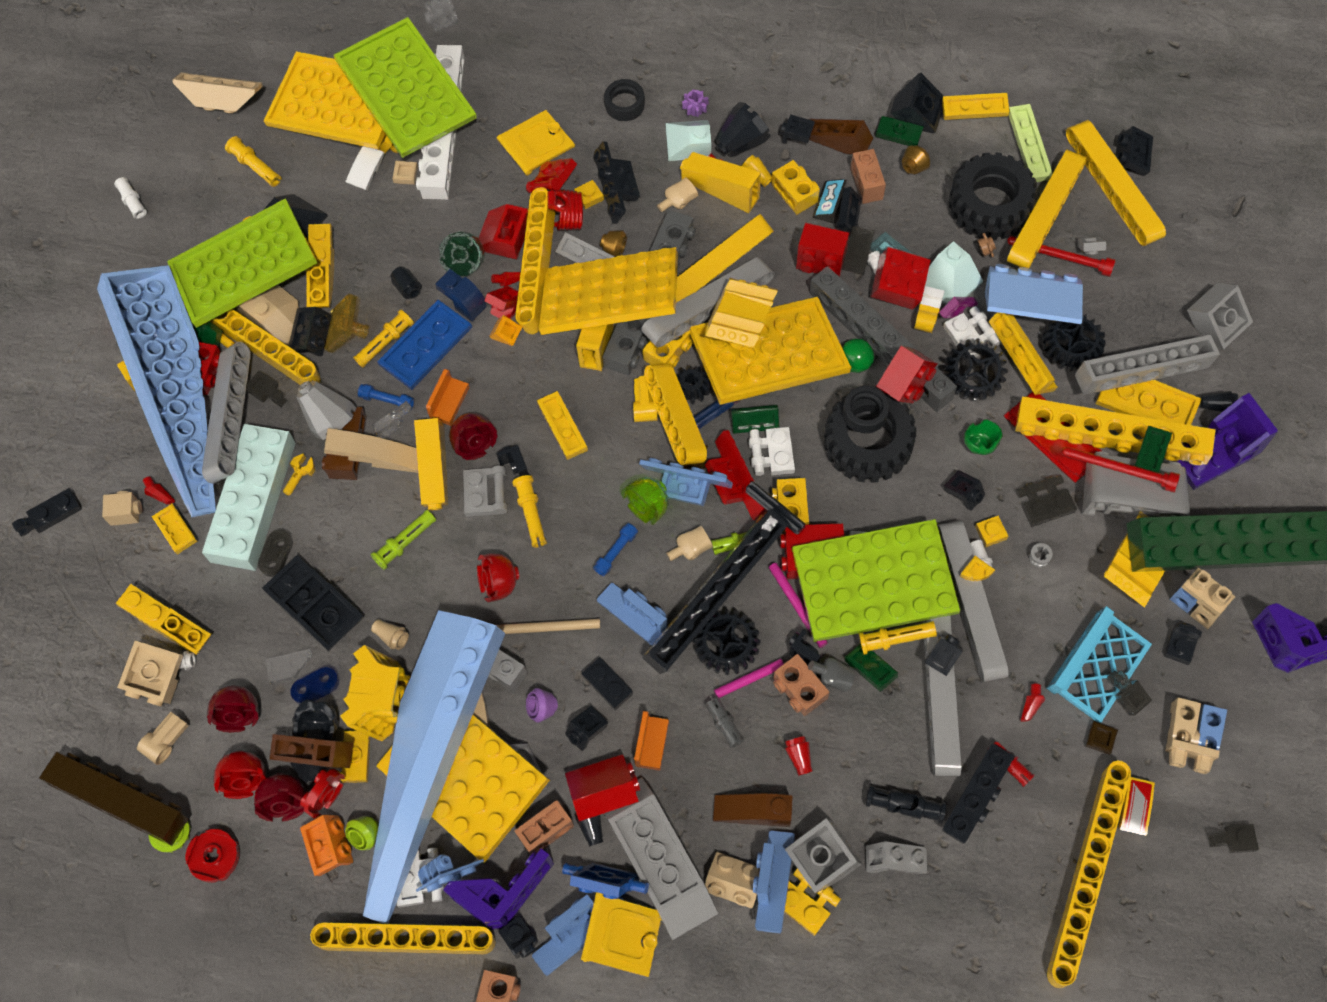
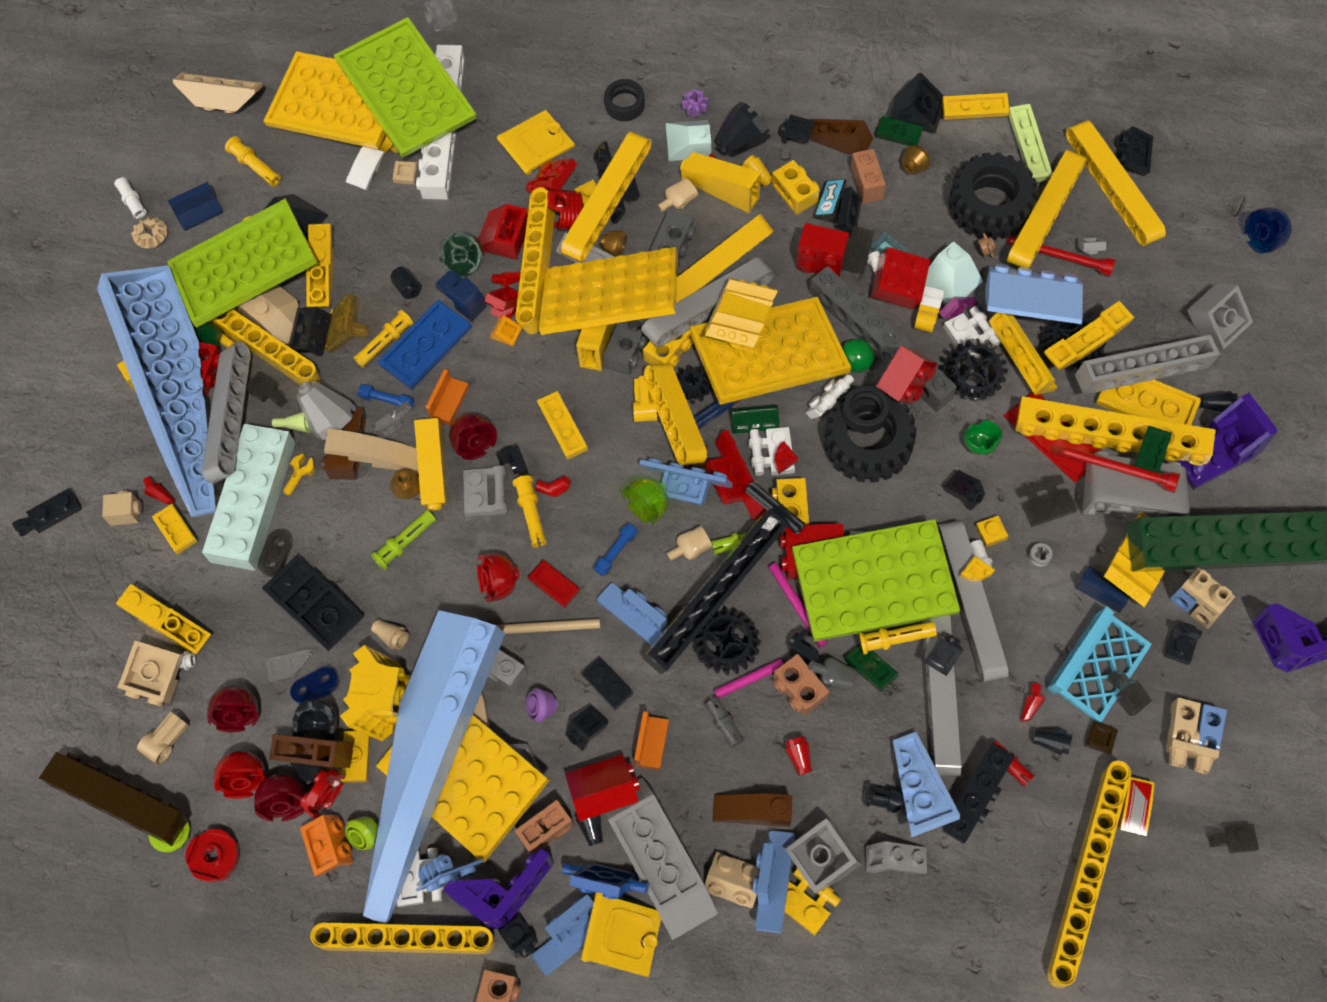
(144, 239): none -> tan gear
(195, 206): none -> dark blue panel
(294, 422): none -> yellowish green cone
(405, 484): none -> pearl gold cone
(553, 584): none -> red tile
(555, 488): none -> red arm
(606, 196): none -> yellow beam
(784, 457): none -> red tile
(828, 398): none -> white plate
(923, 790): none -> light blue wing
(1053, 740): none -> black cone
(1090, 337): none -> yellow slope
(1101, 589): none -> dark blue panel
(1267, 229): none -> clear blue cylinder

